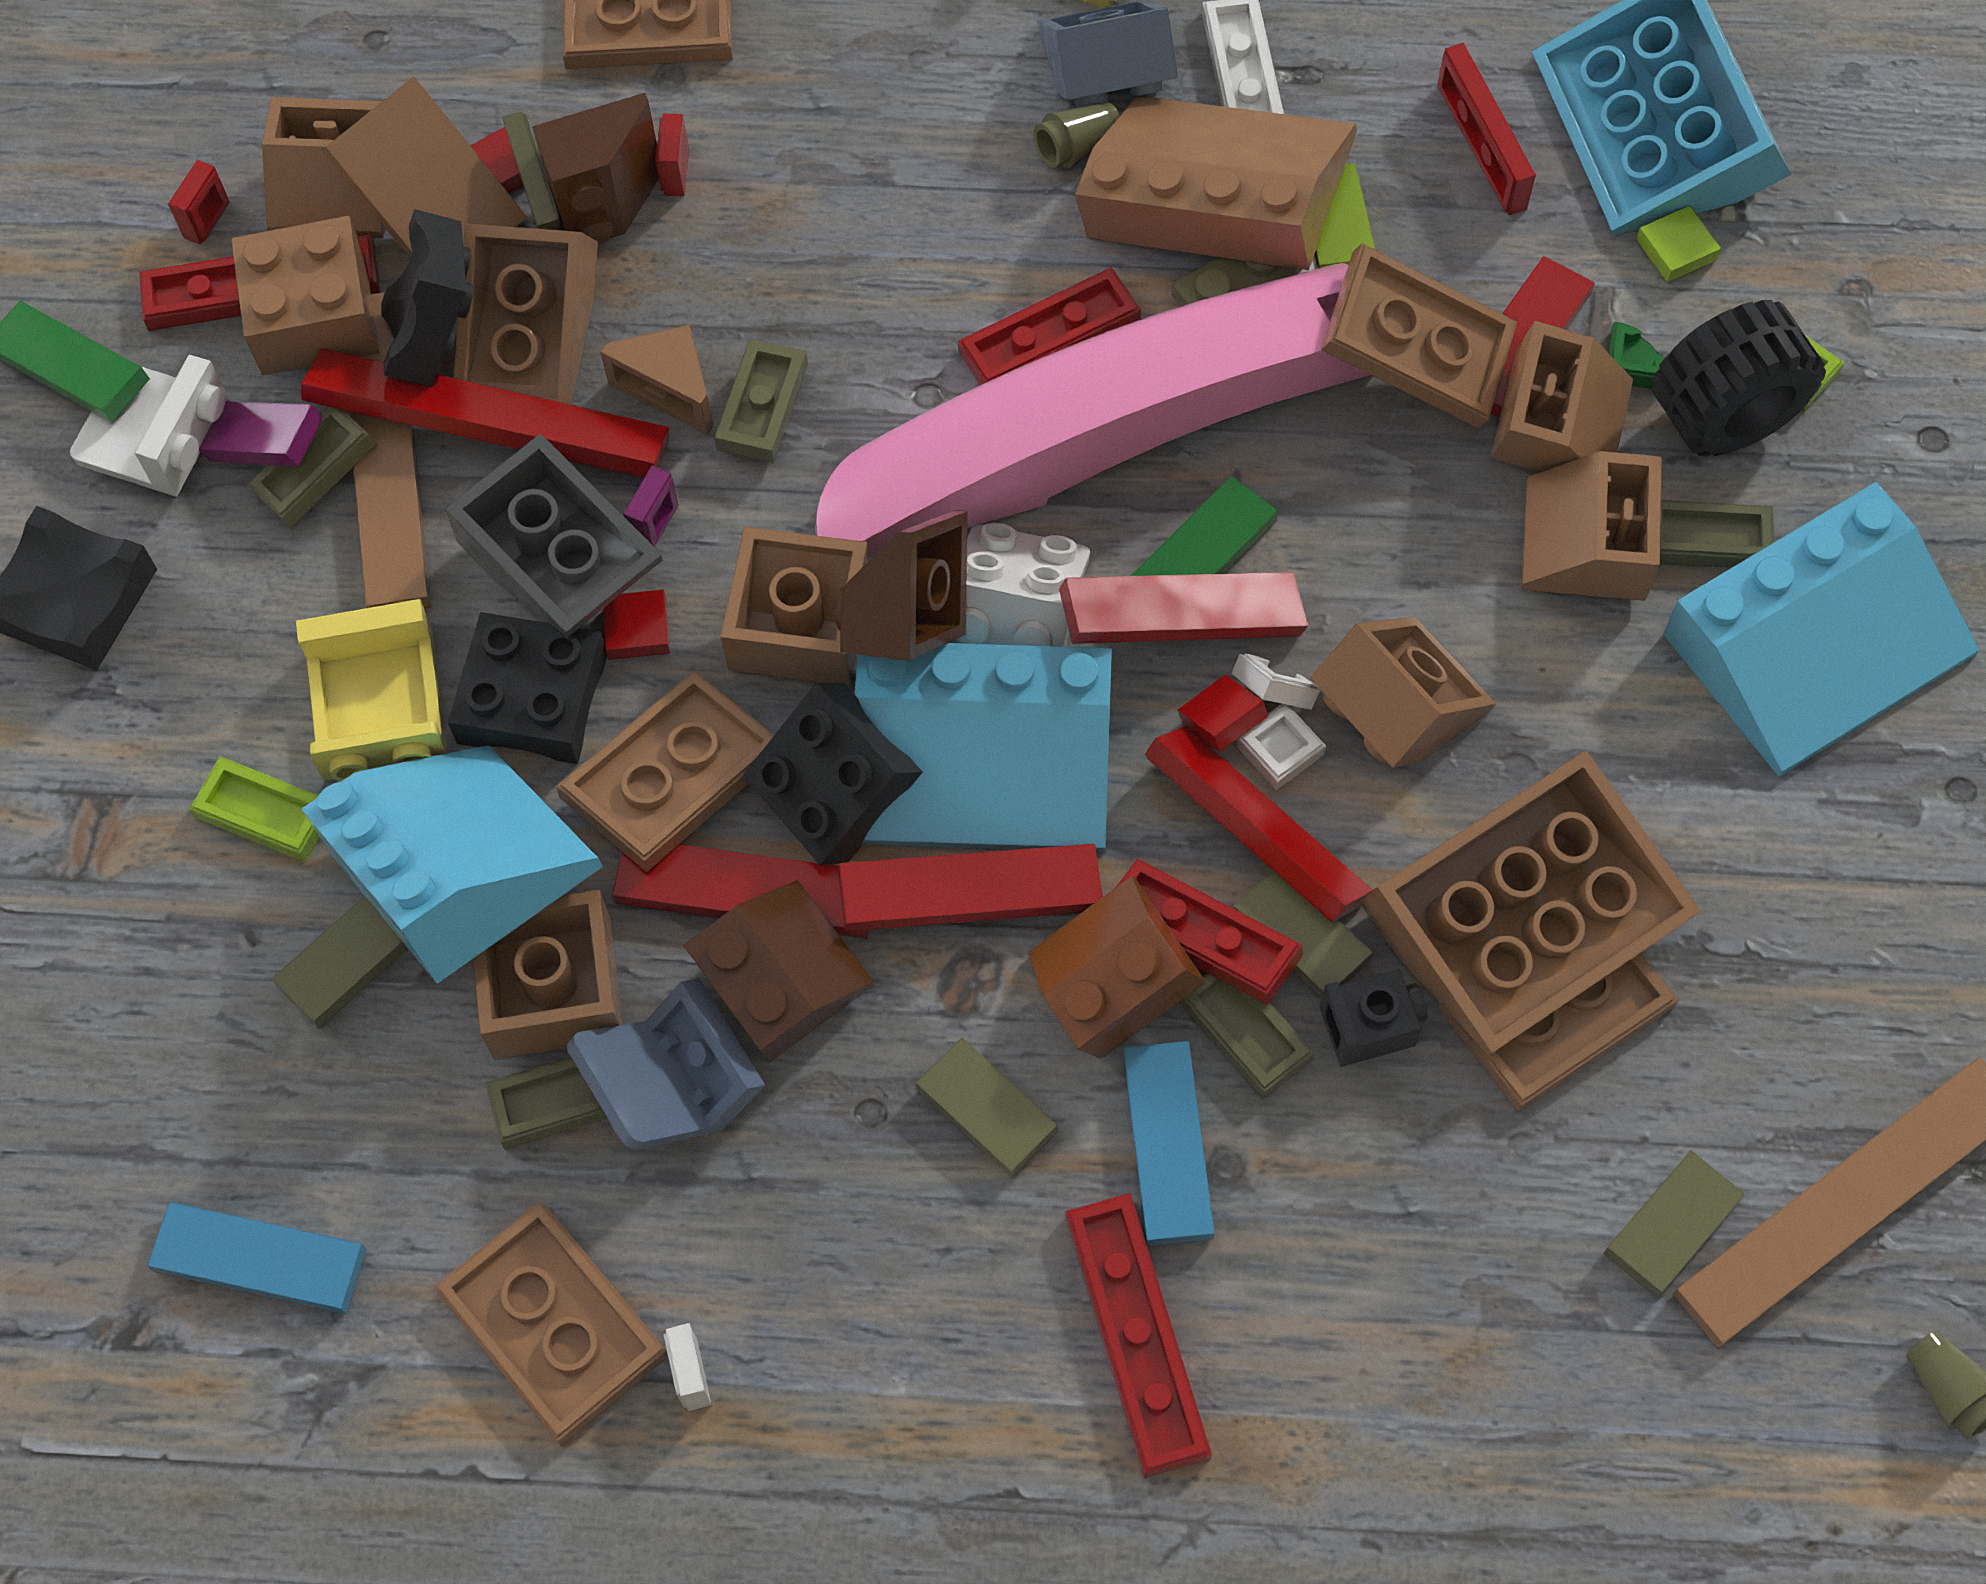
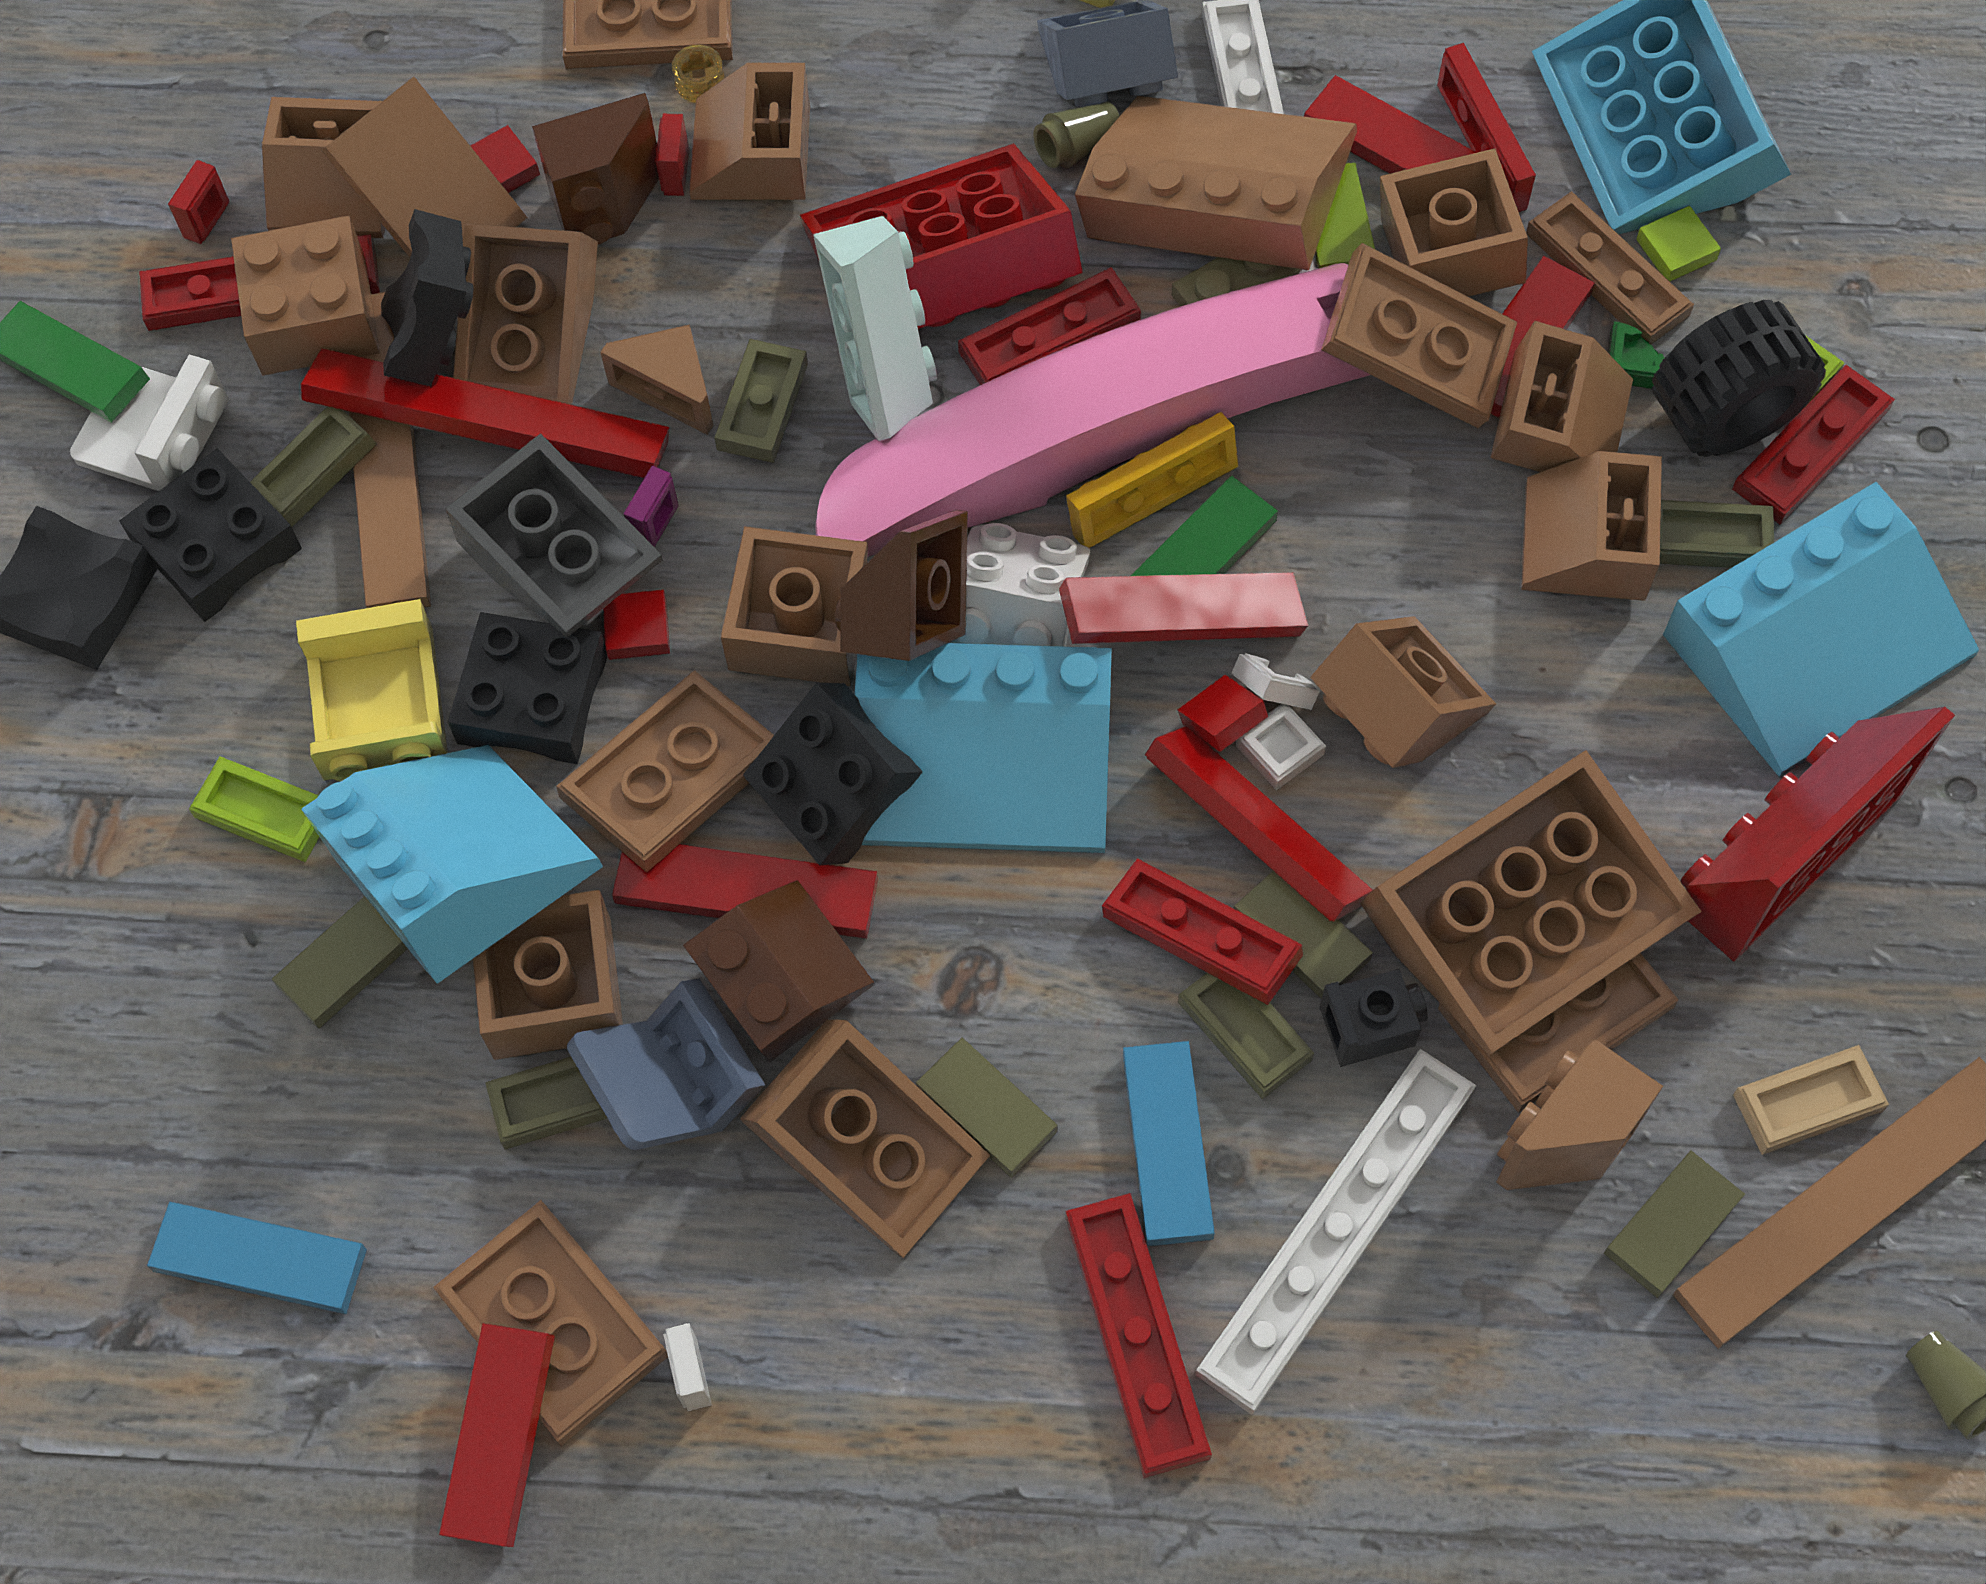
(210, 533): none -> black brick
(261, 433): magenta tile -> none
(497, 1435): none -> red tile
(531, 172): olive tile -> none
(695, 58): none -> clear yellow bush
(752, 135): none -> medium nougat slope
(865, 1135): none -> medium nougat slope
(877, 323): none -> light aqua slope
(968, 887): red tile -> none
(973, 231): none -> red slope
(1113, 970): dark orange slope -> none
(1152, 480): none -> yellow plate
(1335, 1232): none -> white tile
(1383, 132): none -> red tile
(1456, 223): none -> medium nougat brick
(1577, 1120): none -> medium nougat slope
(1622, 277): none -> medium nougat tile
(1808, 825): none -> red slope
(1810, 1099): none -> tan tile
(1813, 443): none -> red tile

